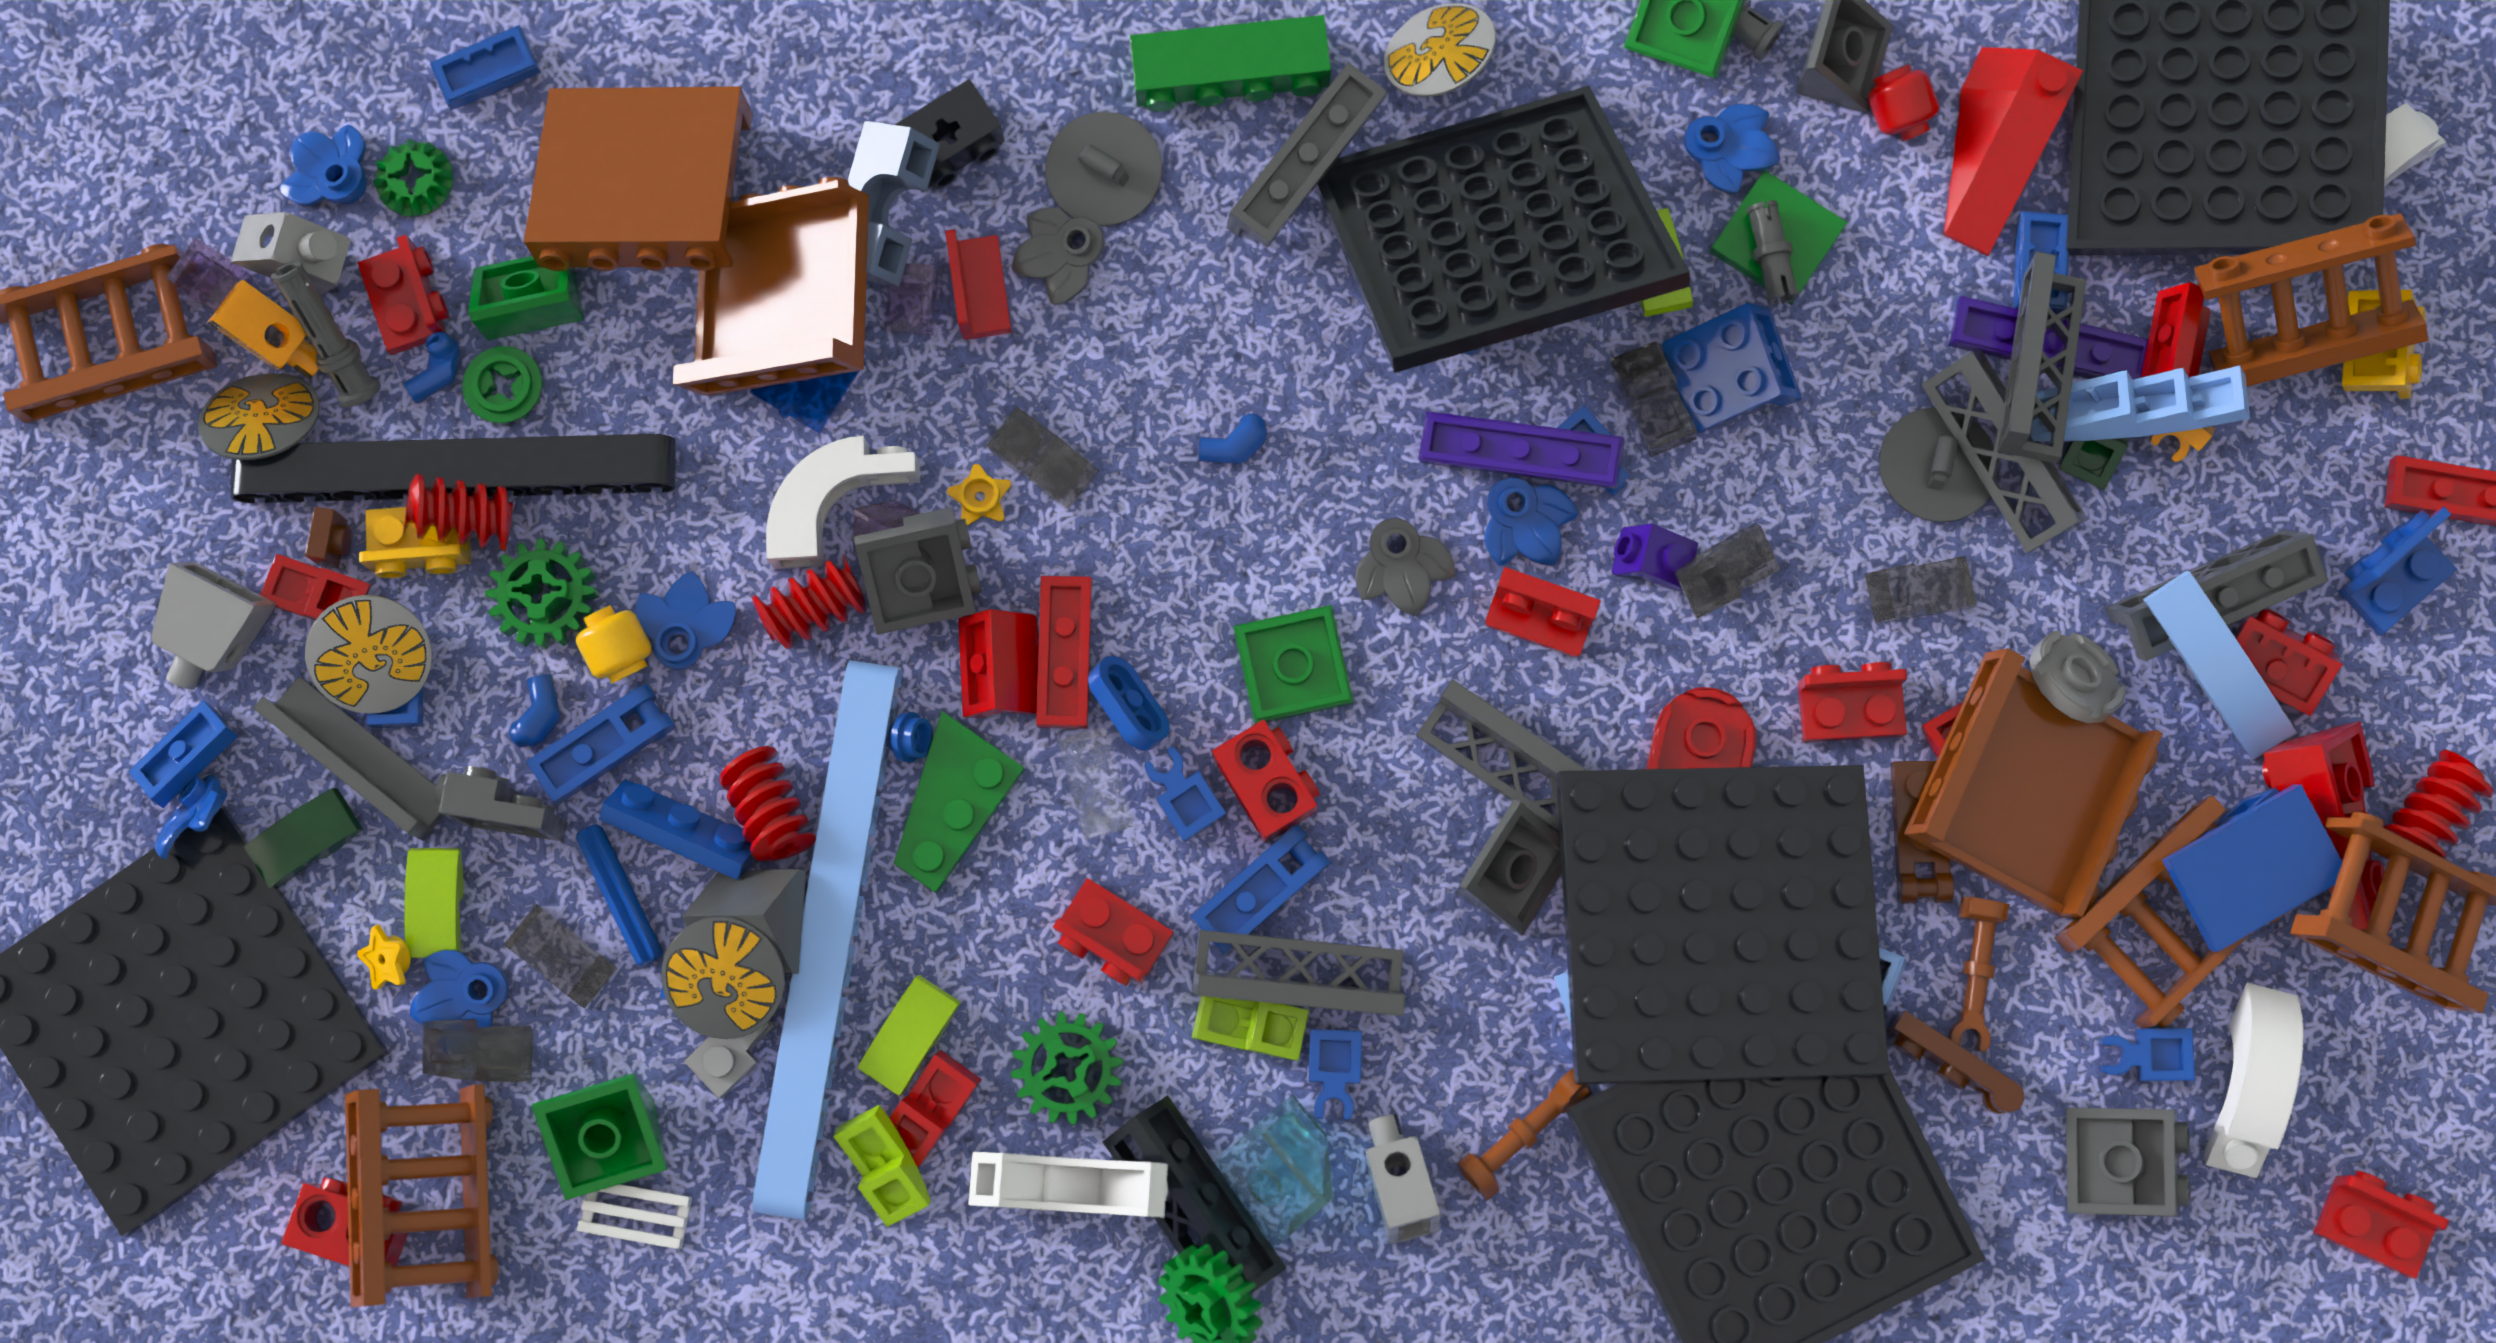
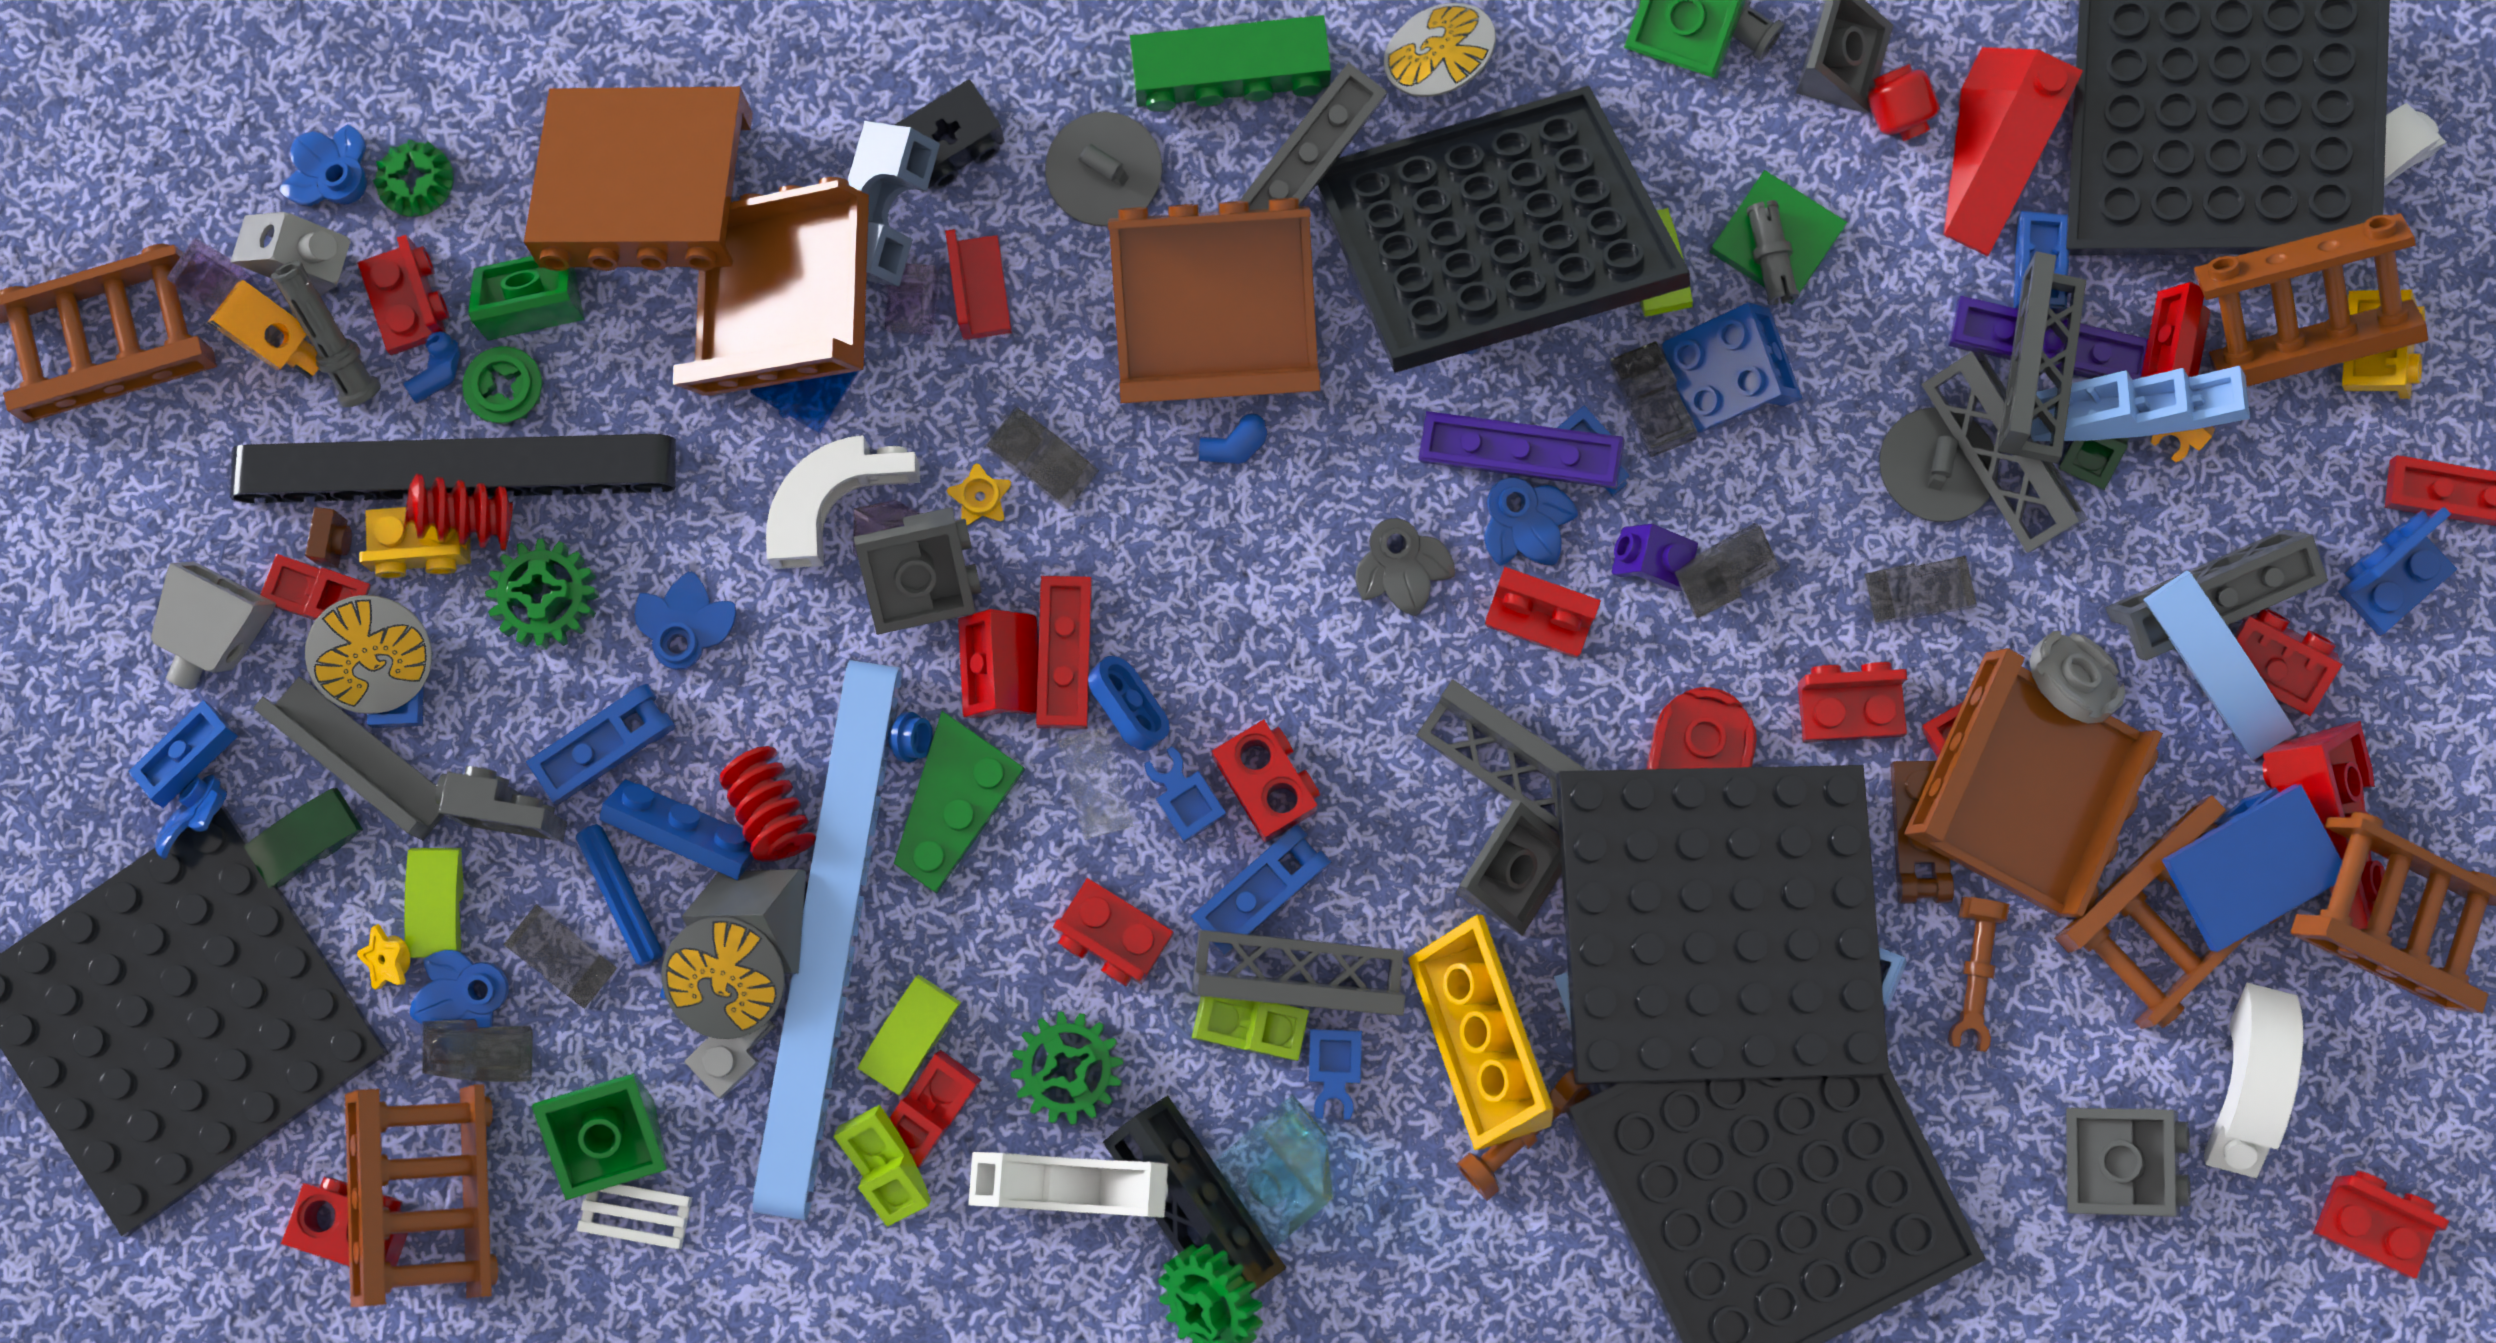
(258, 416): shield -> none
(485, 67): blue plate -> none
(540, 716): blue arm -> none
(613, 644): yellow head -> none
(810, 603): red piece -> none
(1052, 256): dark grey plate -> none
(1214, 301): none -> dark orange panel
(1293, 664): green tile -> none
(1405, 1200): light grey torso -> none
(1481, 1036): none -> yellow slope
(1739, 145): blue plate -> none
(1956, 1064): reddish brown plate -> none
(2158, 1054): blue plate -> none
(2440, 803): red piece -> none

